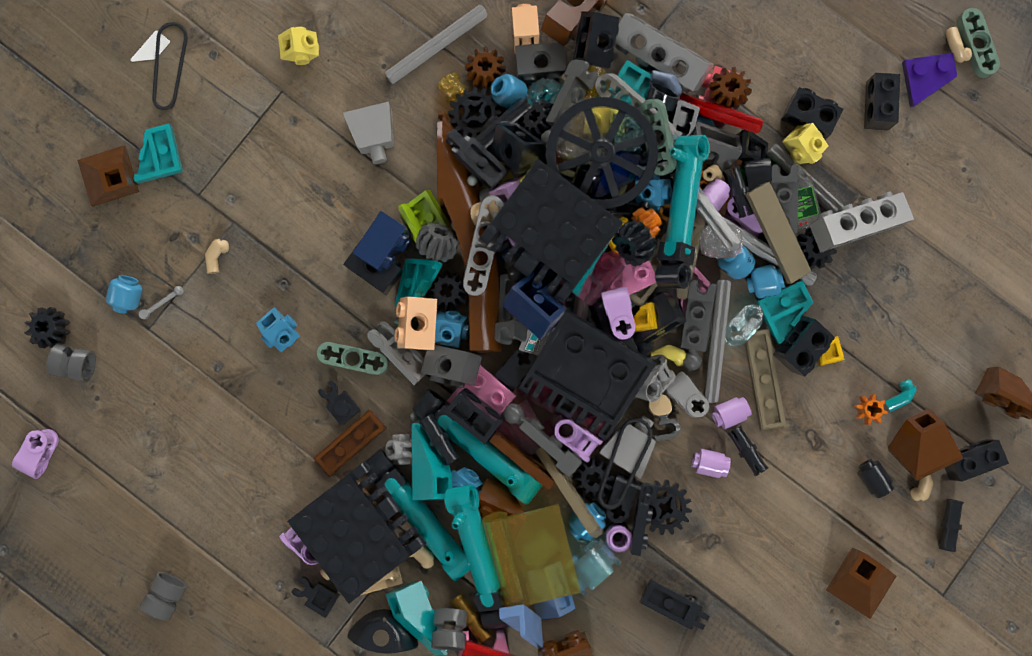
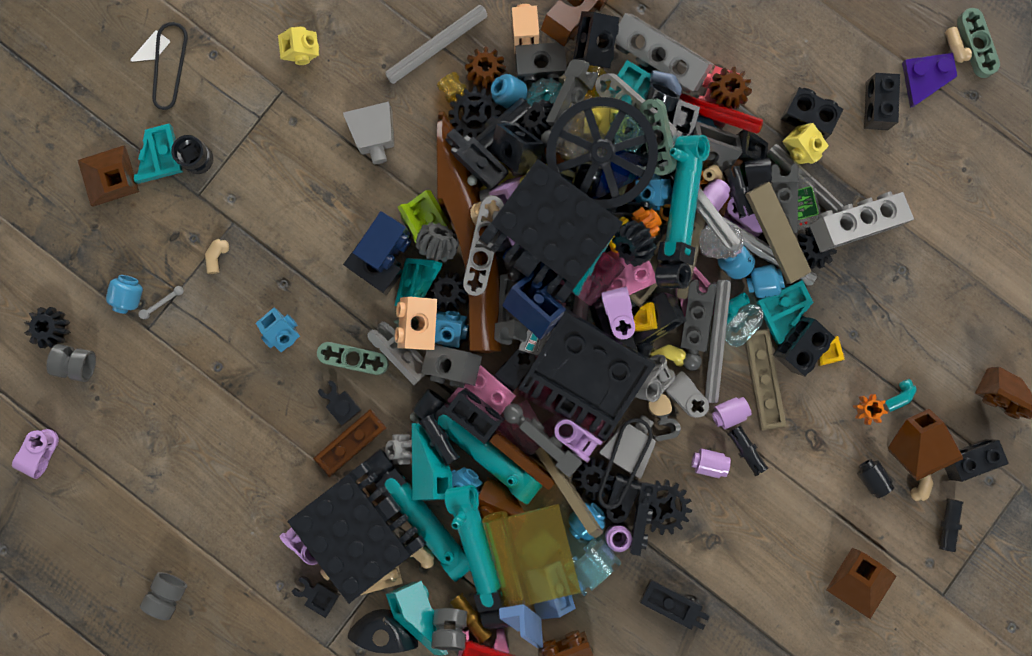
(192, 154): none -> black wheel
(735, 304): none -> teal arm

